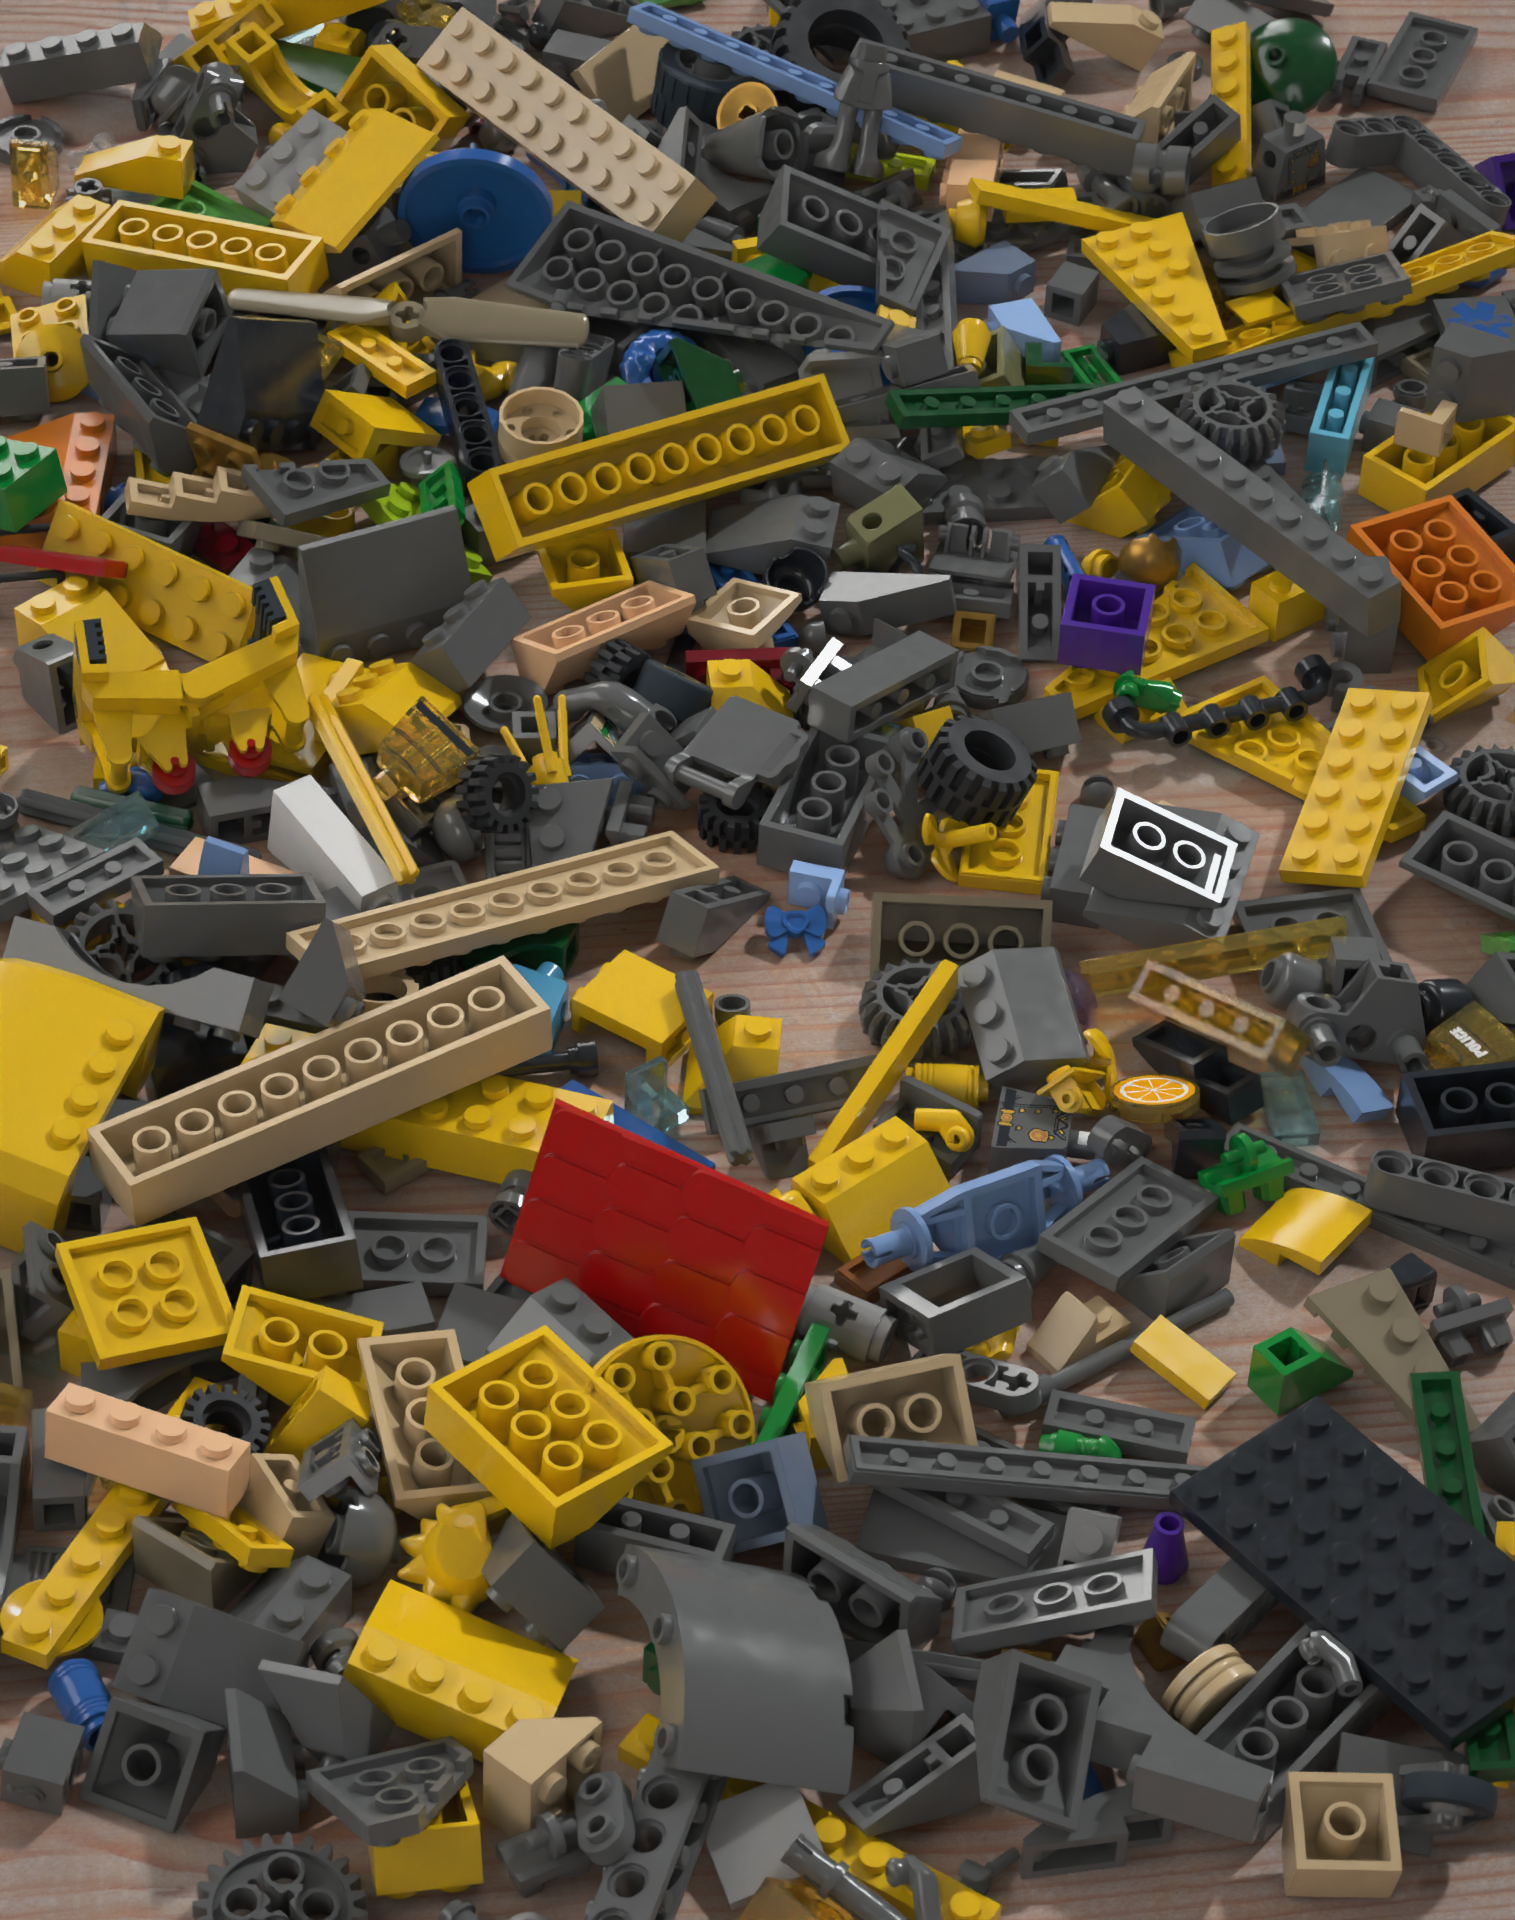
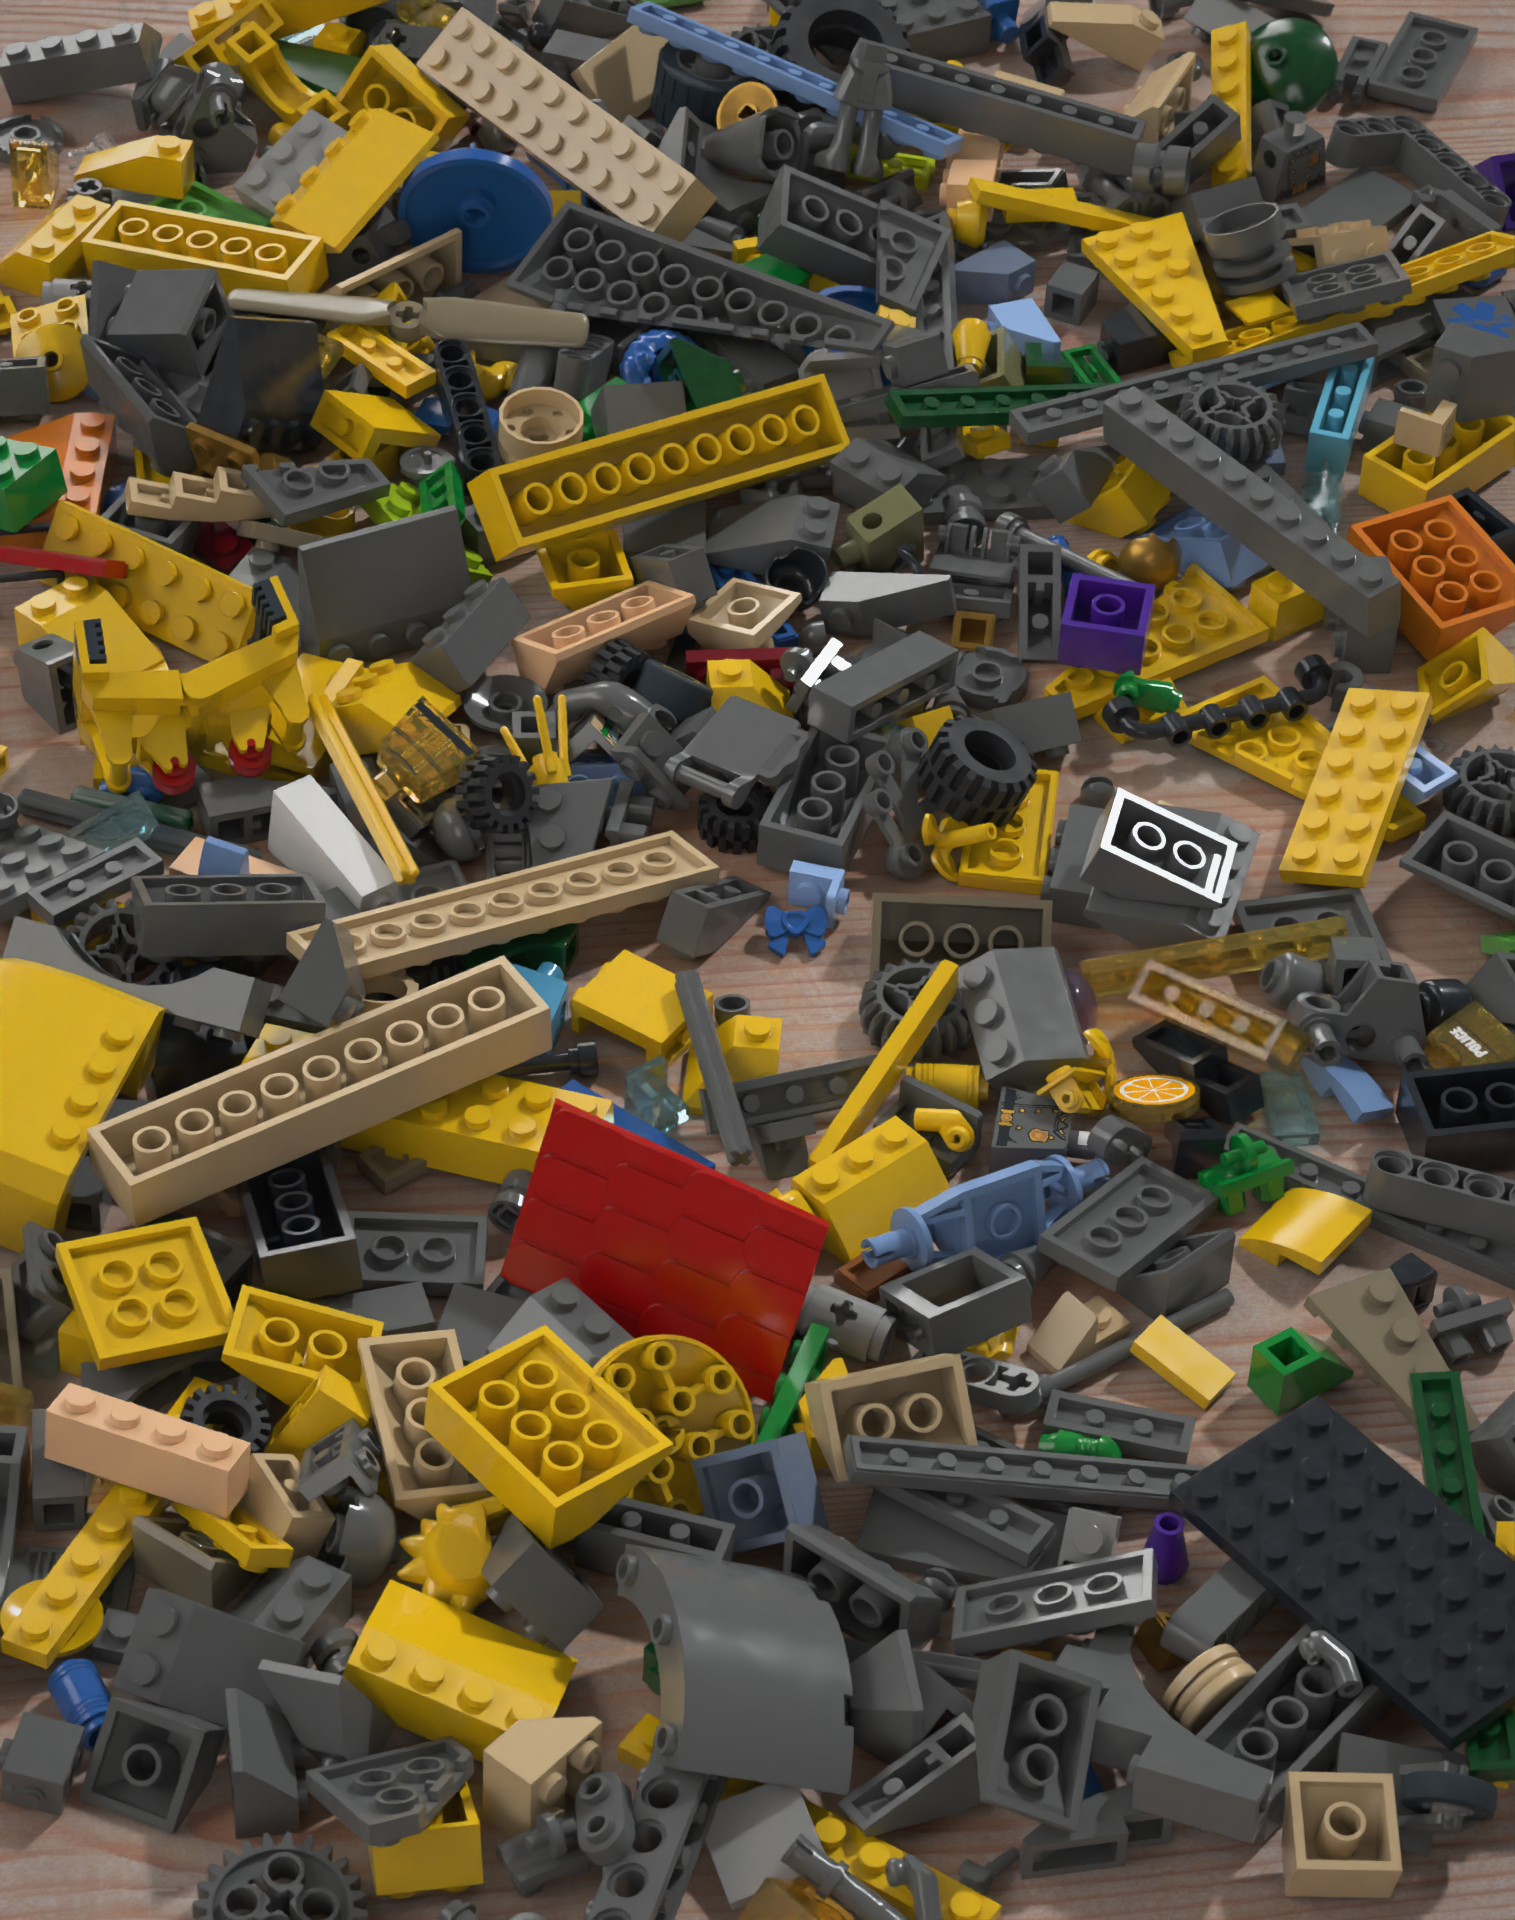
(1069, 558): none -> dark grey piece

